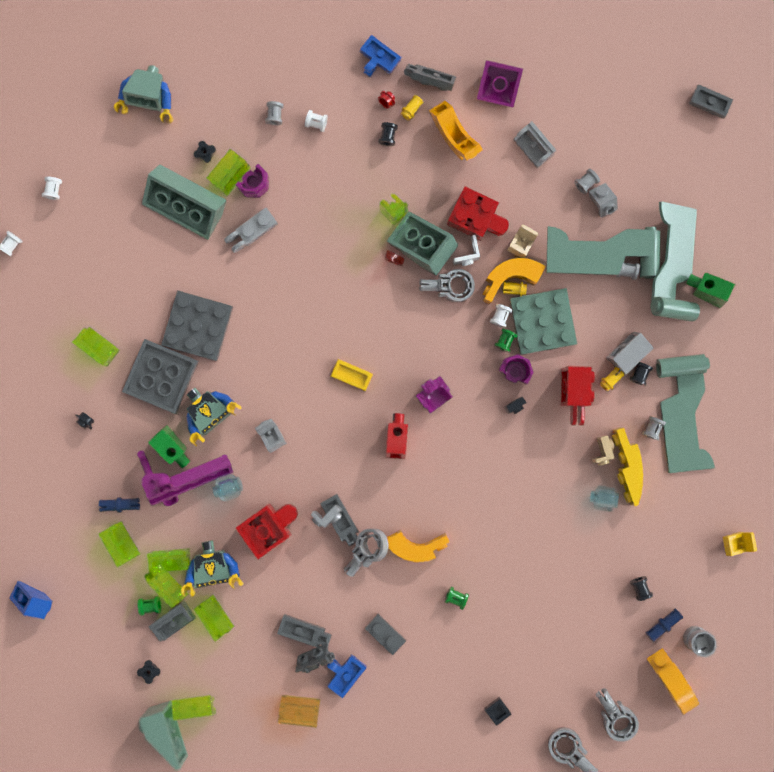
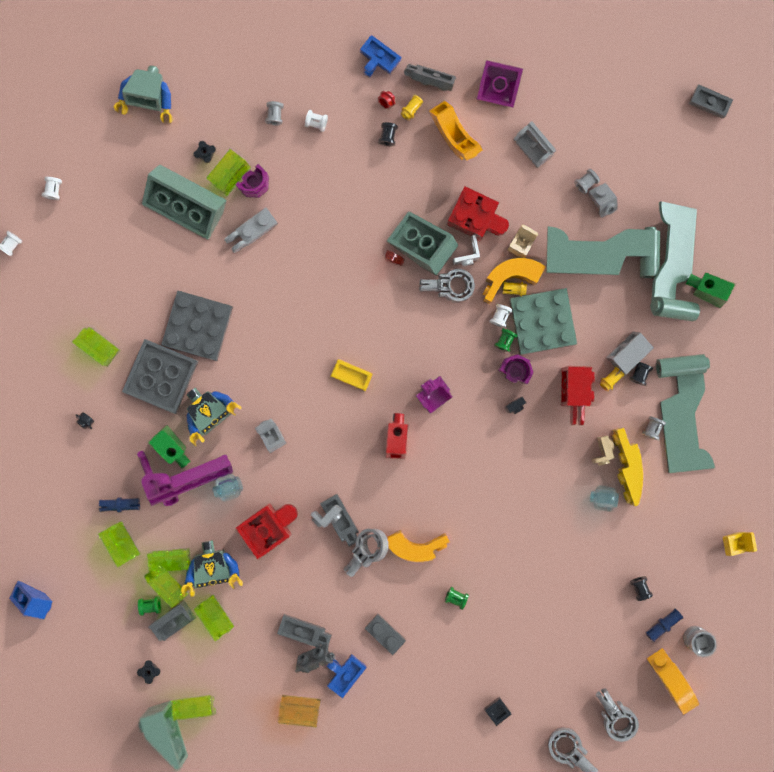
(394, 211): clear neon green hinge -> none
(629, 270): light grey bush -> none

